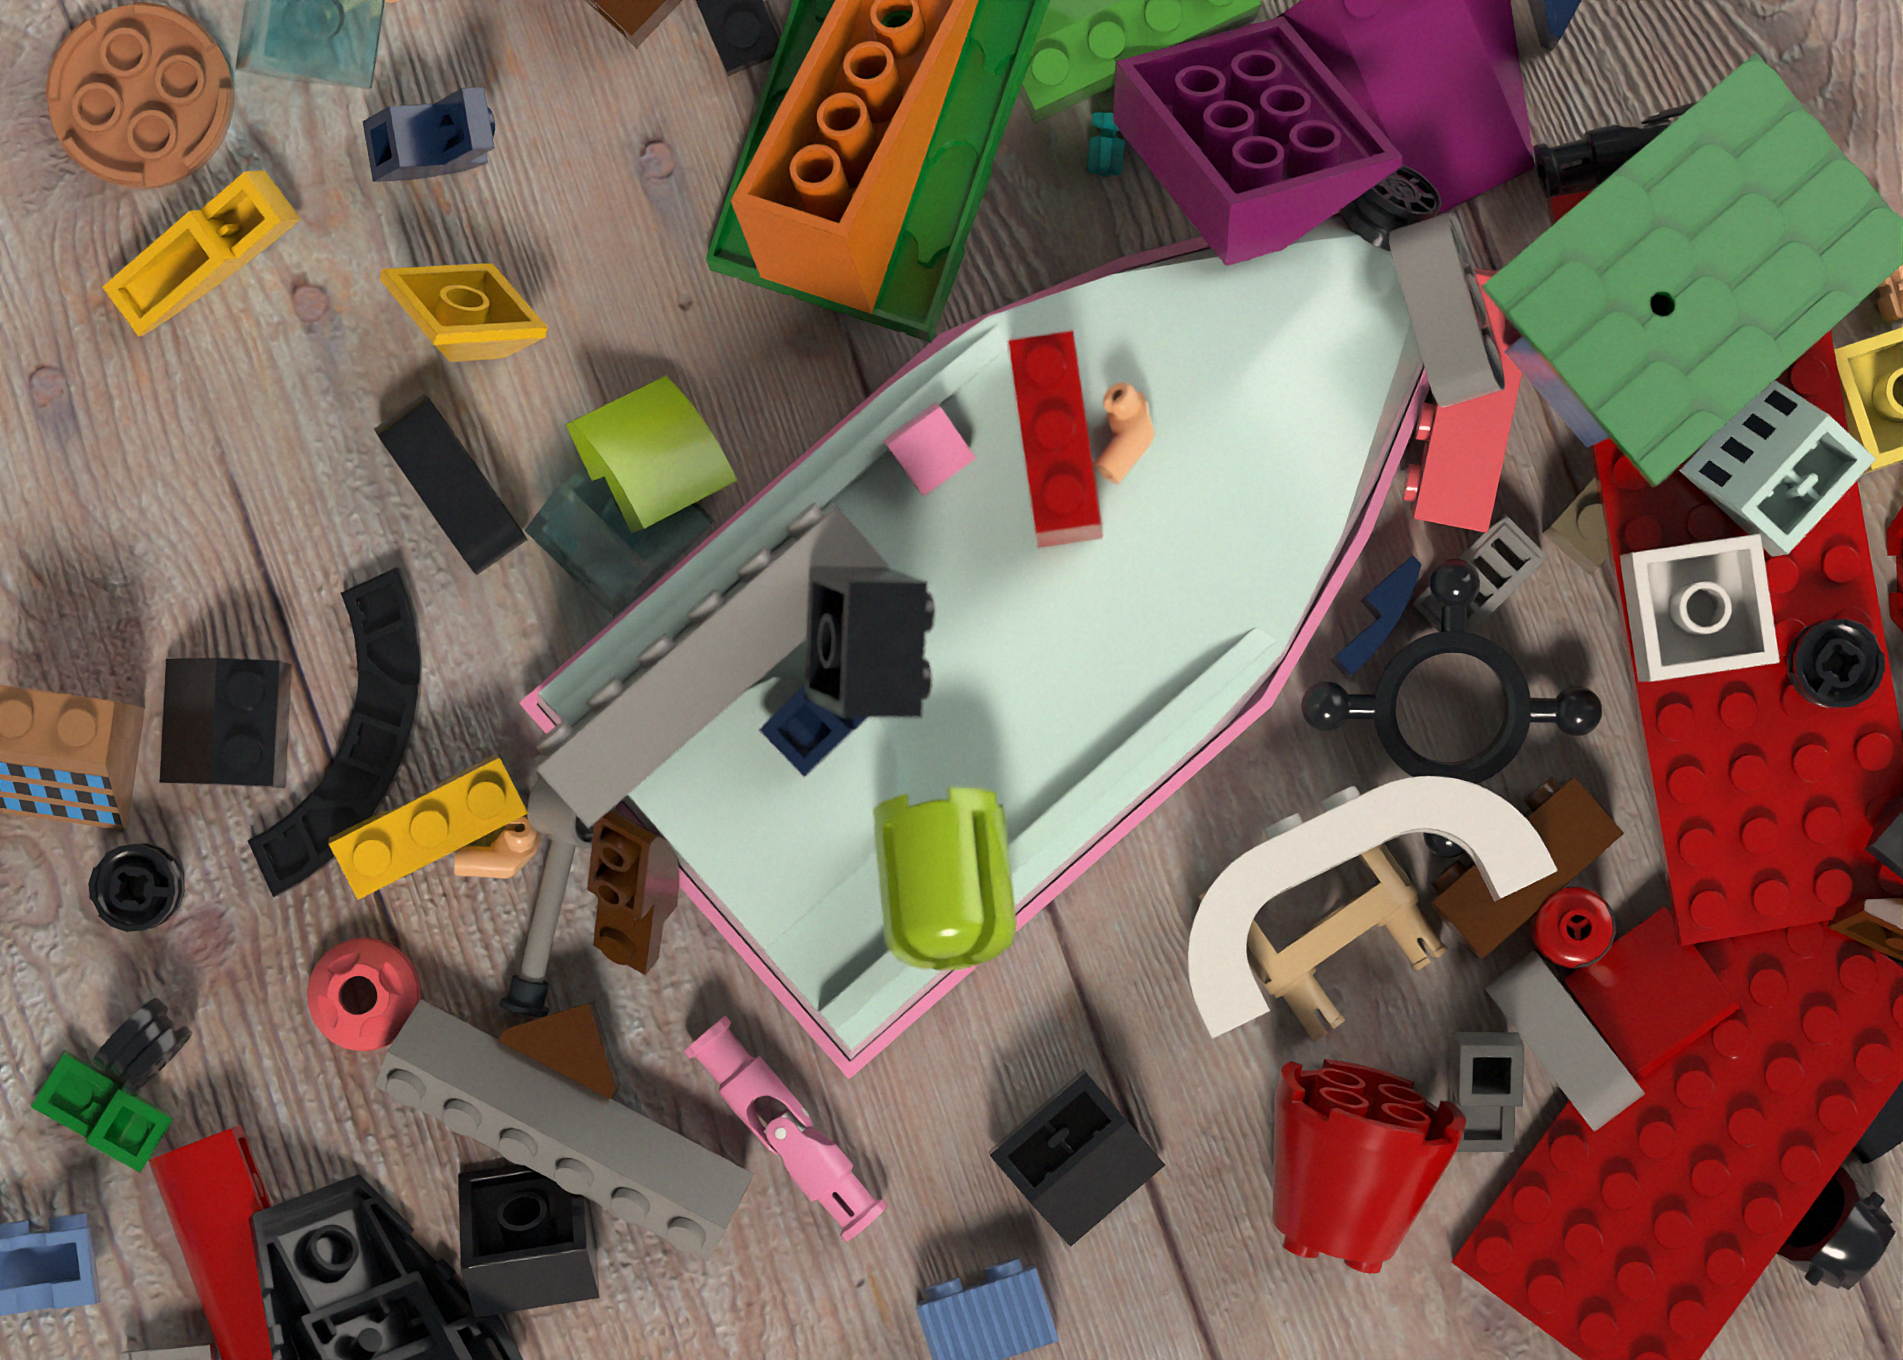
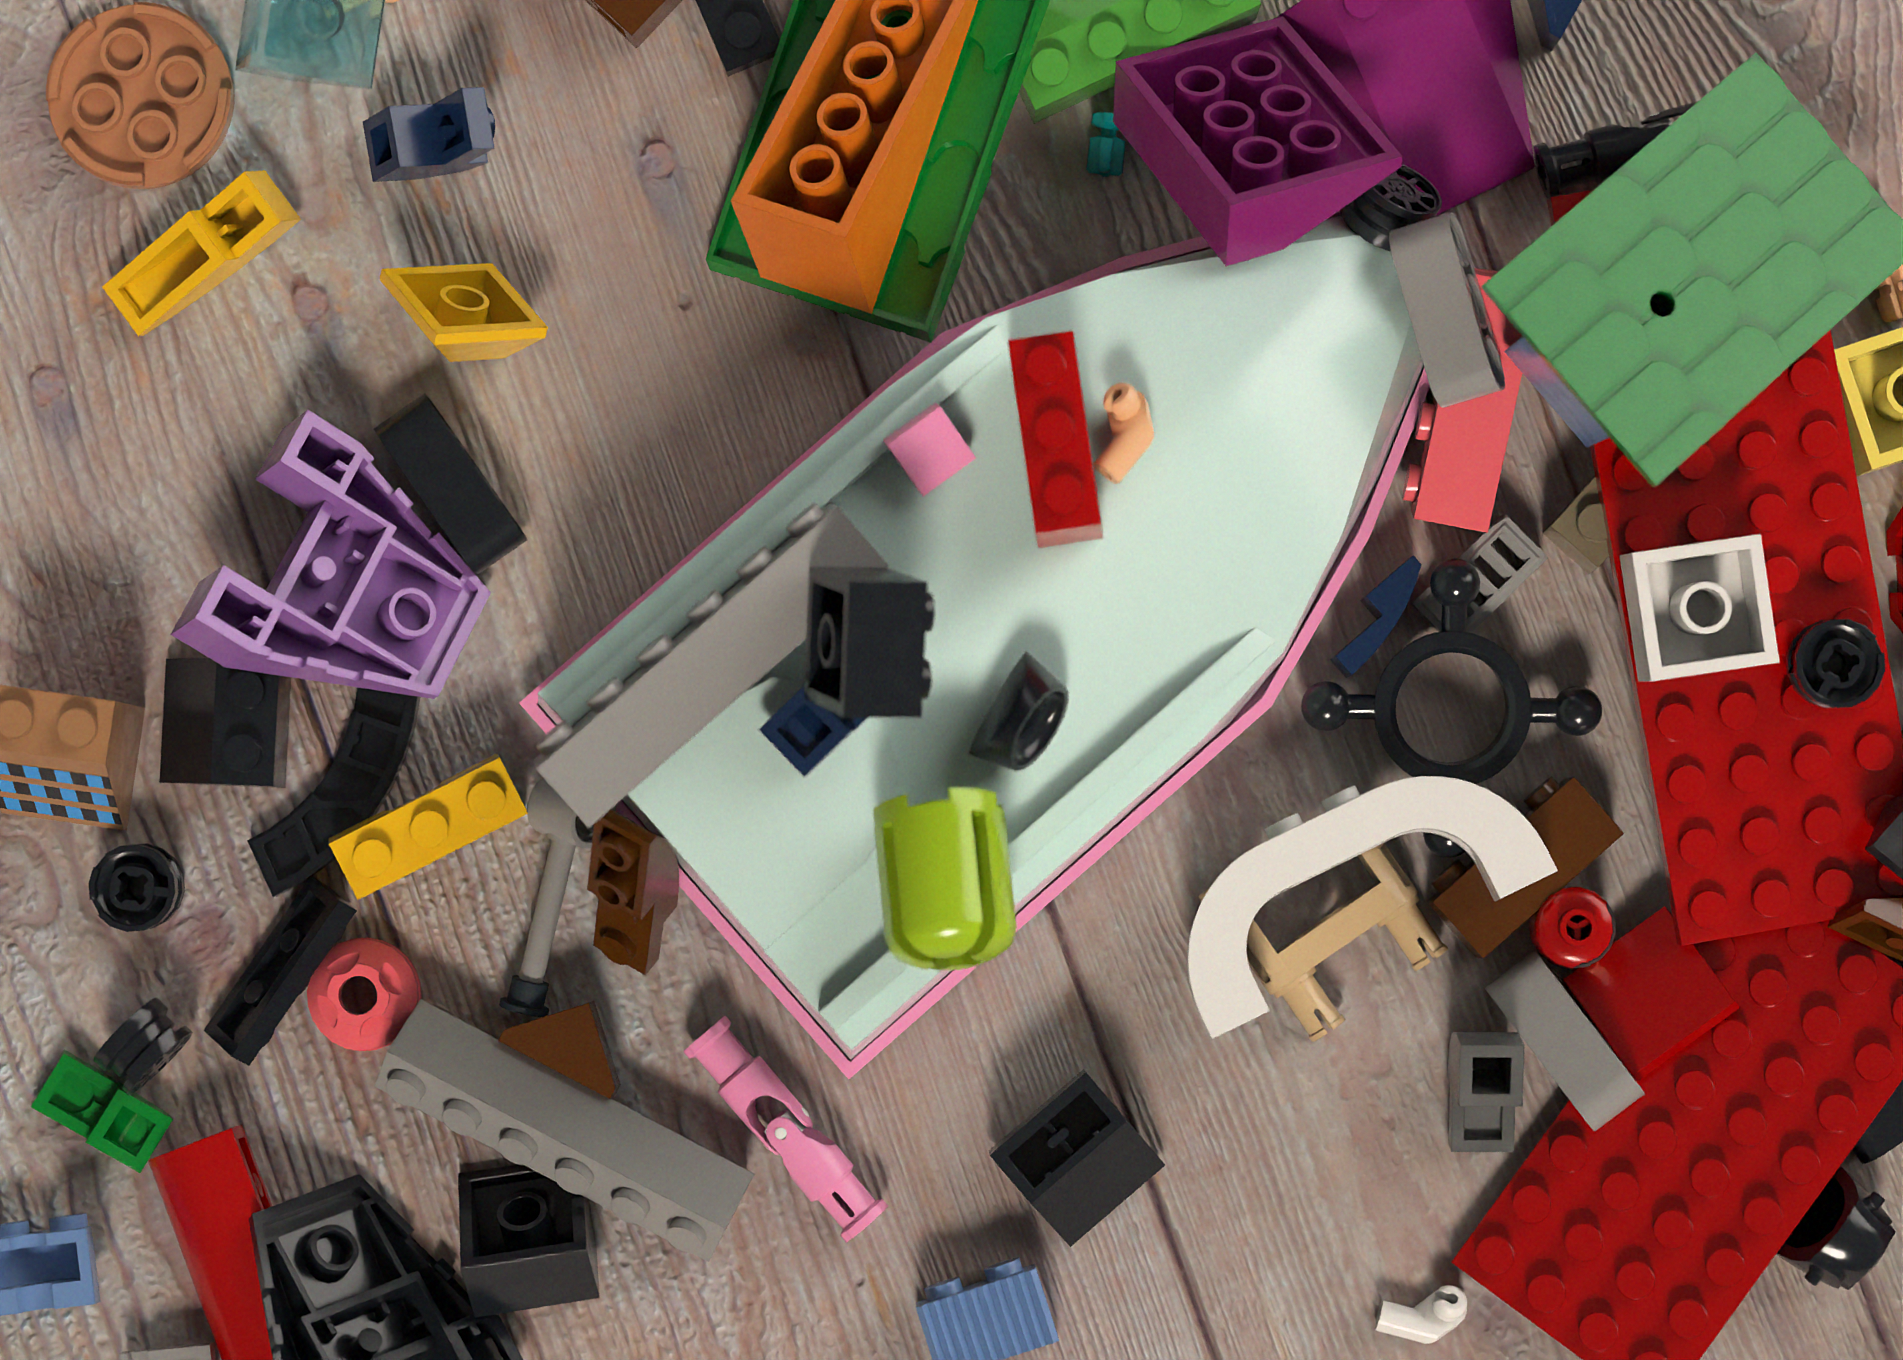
(280, 971): none -> black plate
(358, 593): none -> medium lavender wedge
(503, 857): light nougat arm -> none
(595, 546): clear light blue slope -> none
(651, 452): lime slope -> none
(1022, 717): none -> black piece
(1355, 1160): red cone -> none
(1428, 1319): none -> white arm
(1778, 467): light aqua slope -> none

